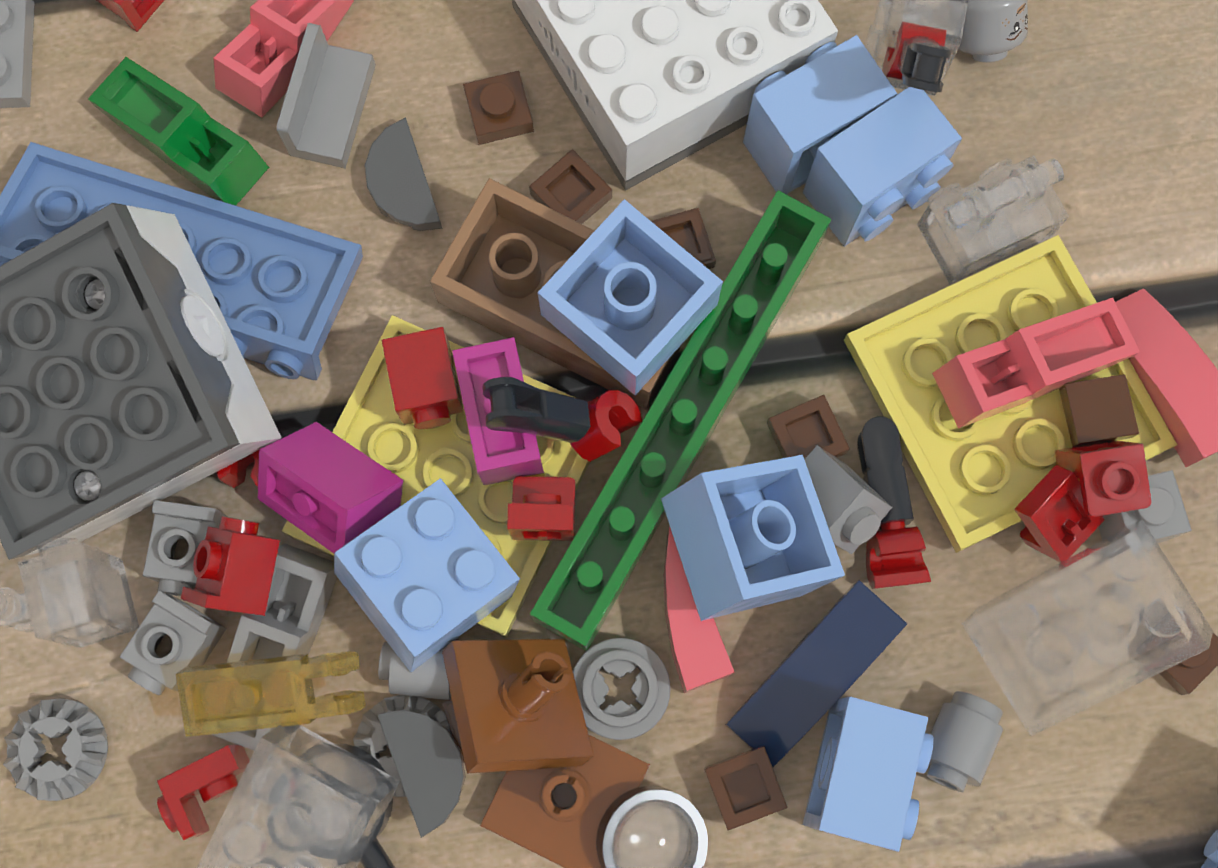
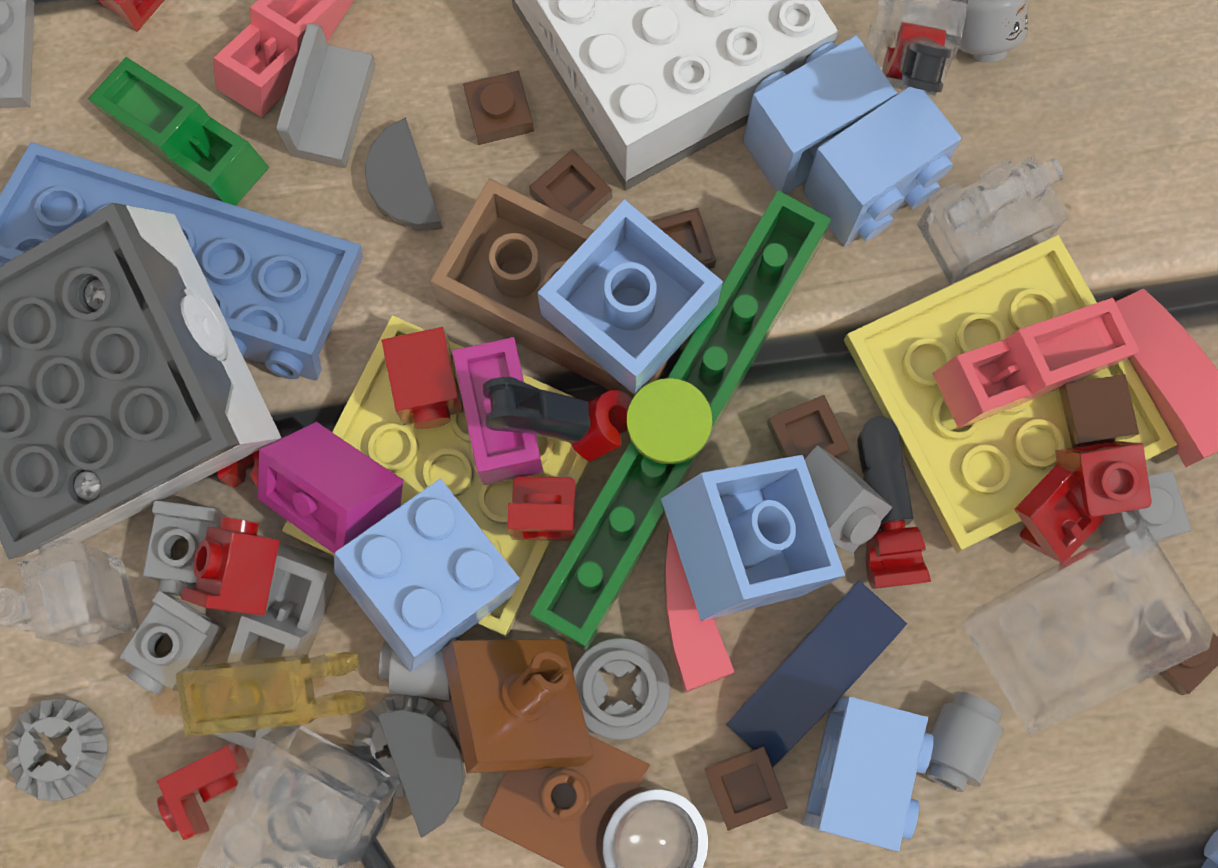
(669, 421): none -> lime piece

